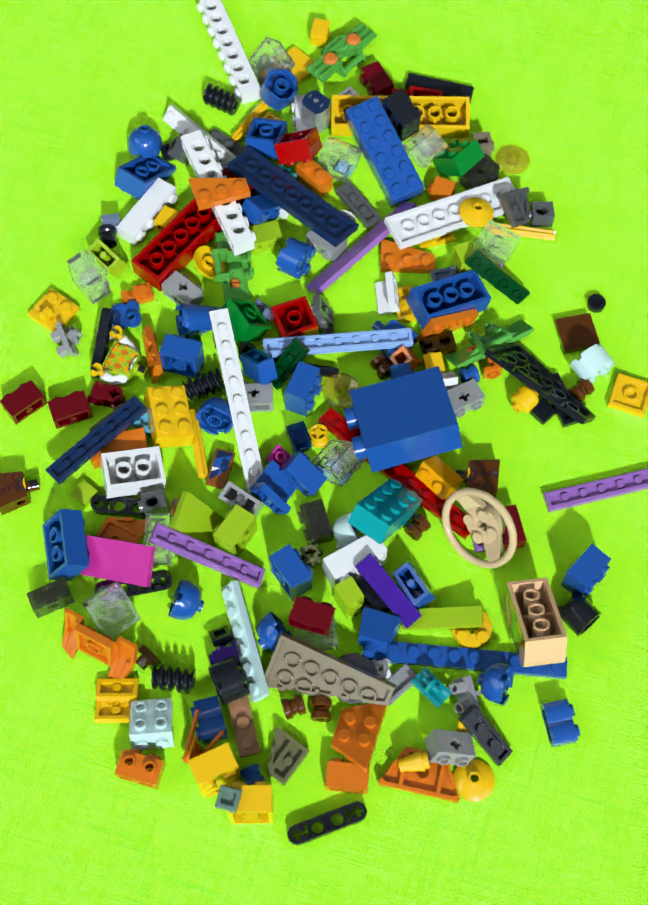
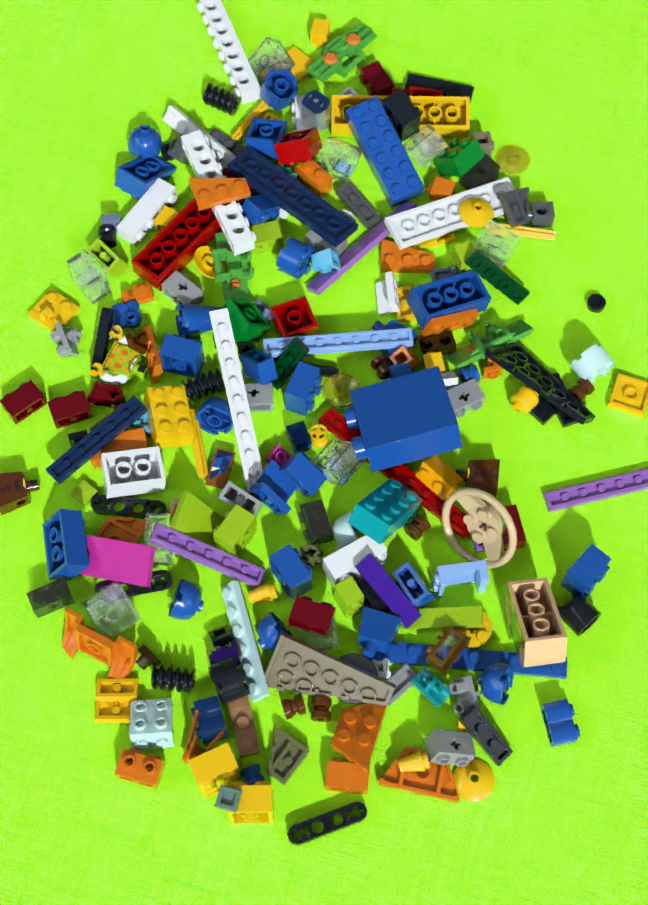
(76, 437): none -> black plate
(137, 341): none -> reddish brown tile
(155, 495): dark grey brick -> none
(264, 593): none -> yellow cone
(323, 314): flat silver wing -> none
(325, 261): none -> medium azure brick
(447, 649): none -> pearl gold window
(461, 574): none -> light blue panel
(576, 332): reddish brown tile -> none

